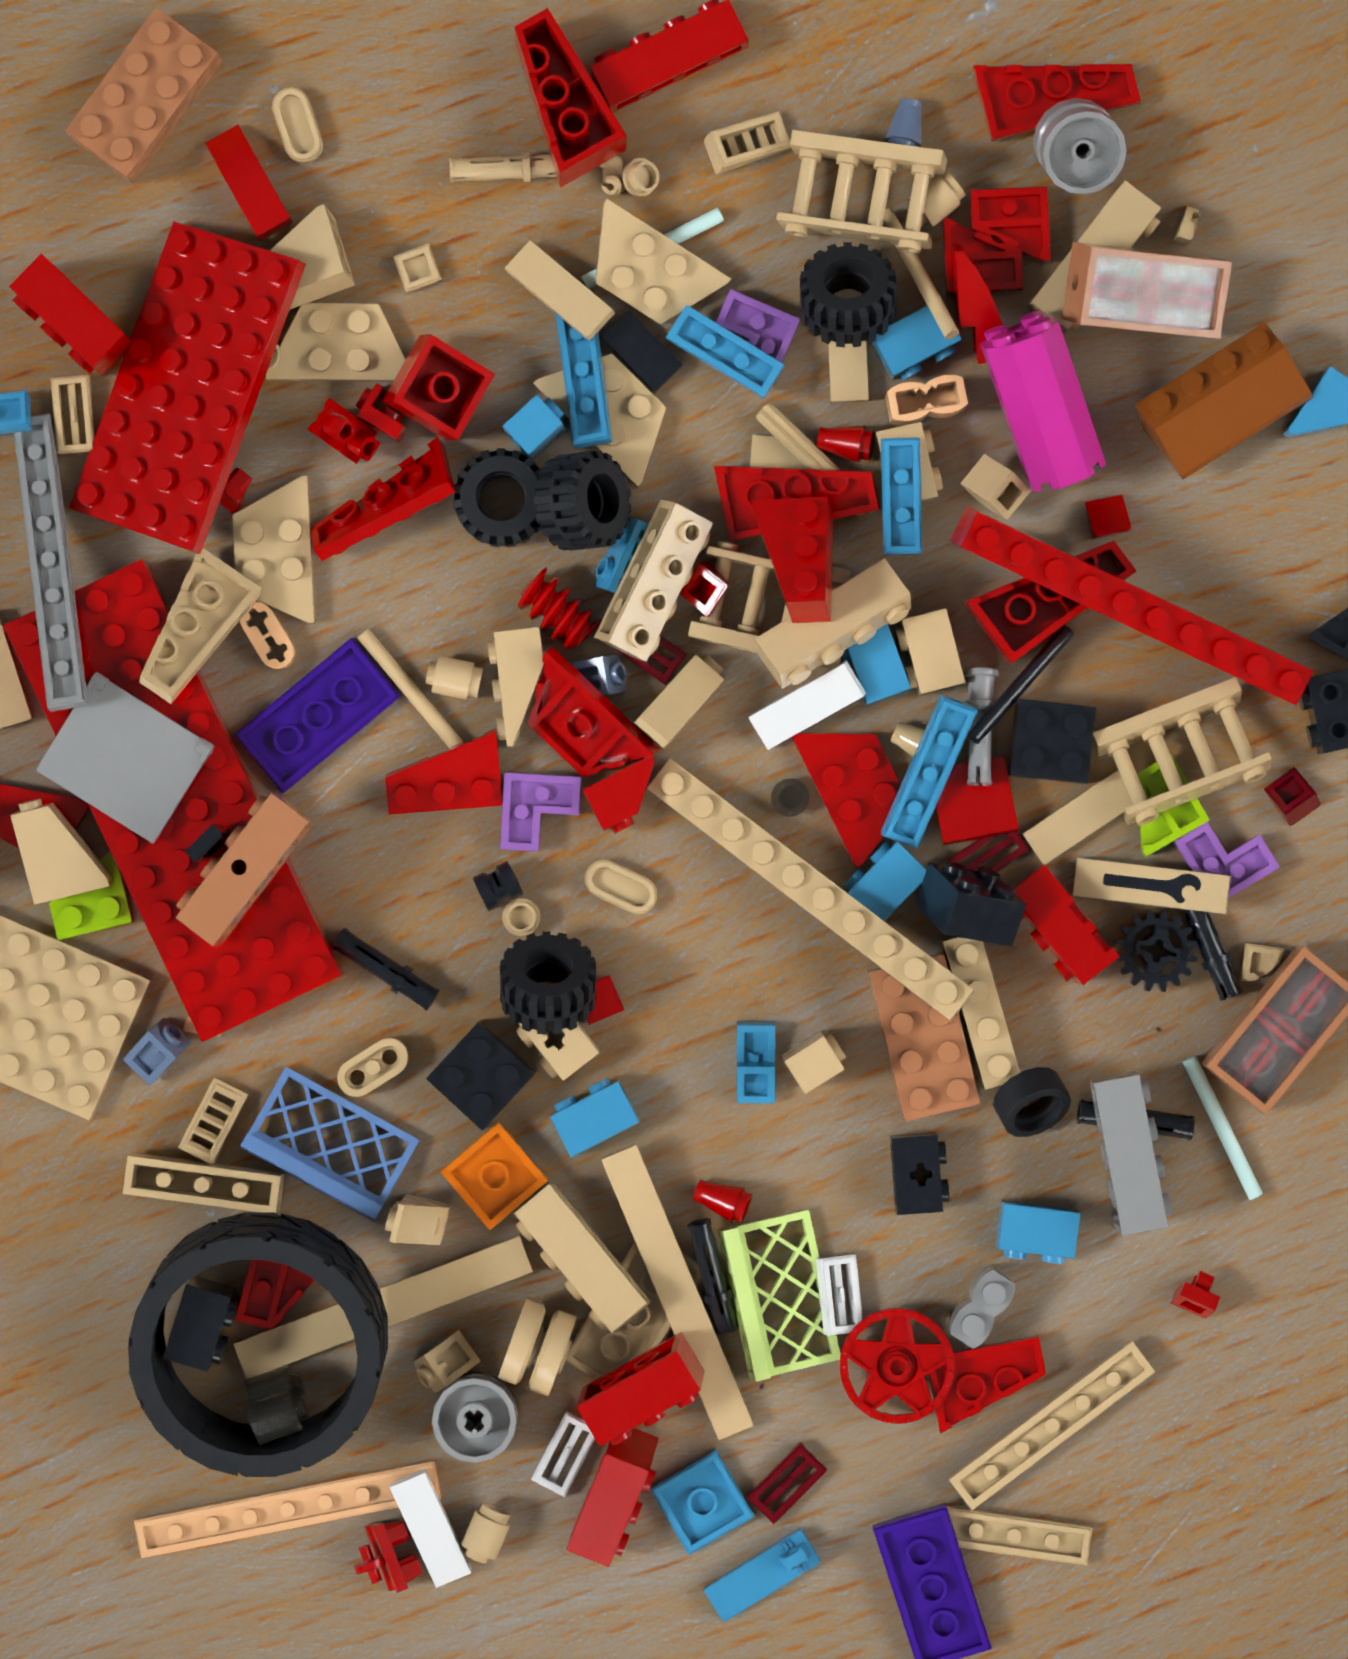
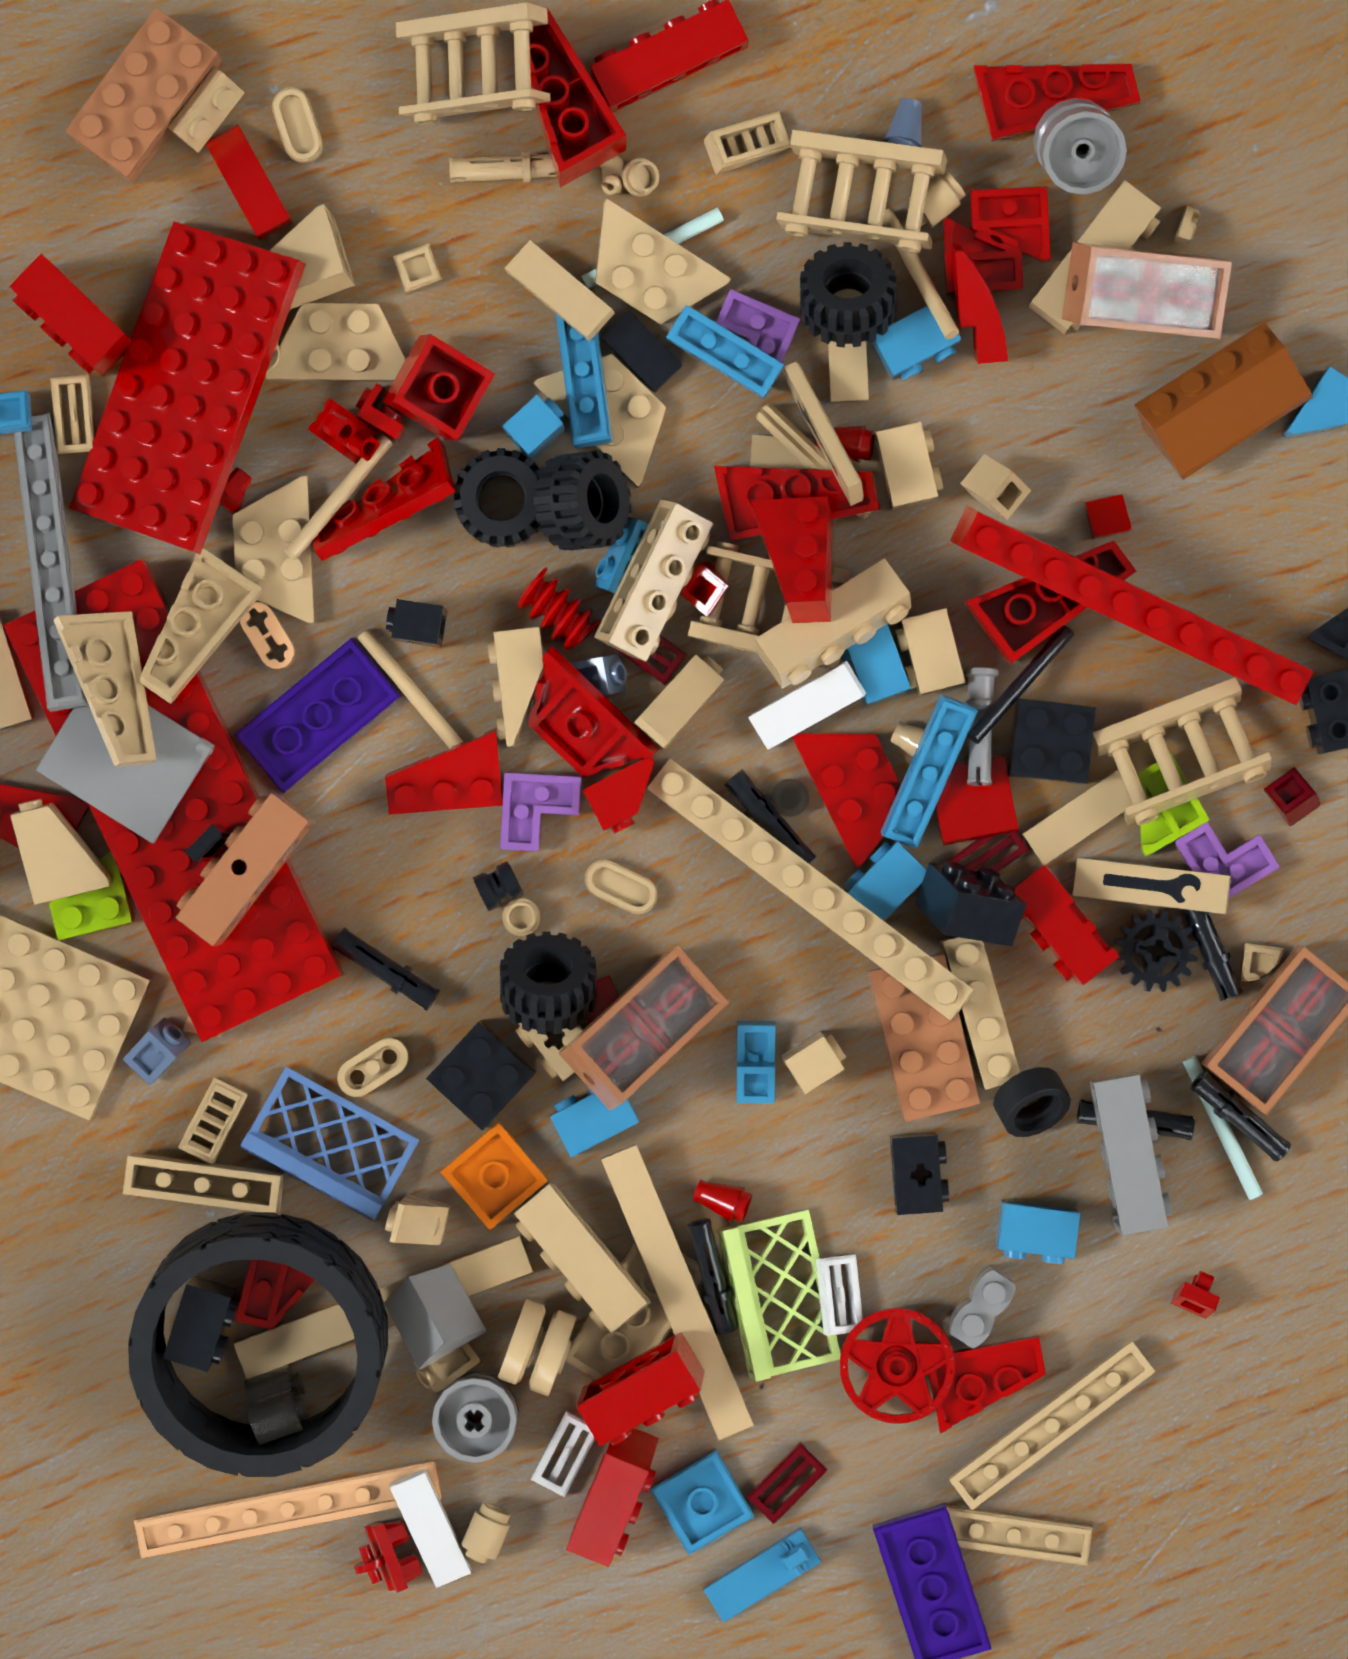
(109, 672): none -> tan wing
(206, 110): none -> tan plate
(336, 500): none -> tan bar
(417, 623): none -> black brick
(433, 1314): none -> light grey slope
(454, 31): none -> tan fence
(454, 678): tan brick -> none
(643, 1028): none -> clear brick
(765, 814): none -> black pin
(824, 433): none -> tan tile
(901, 496): dark azure tile -> none
(915, 401): light nougat brick -> none
(1042, 402): dark pink brick -> none
(1228, 1105): none -> black pin

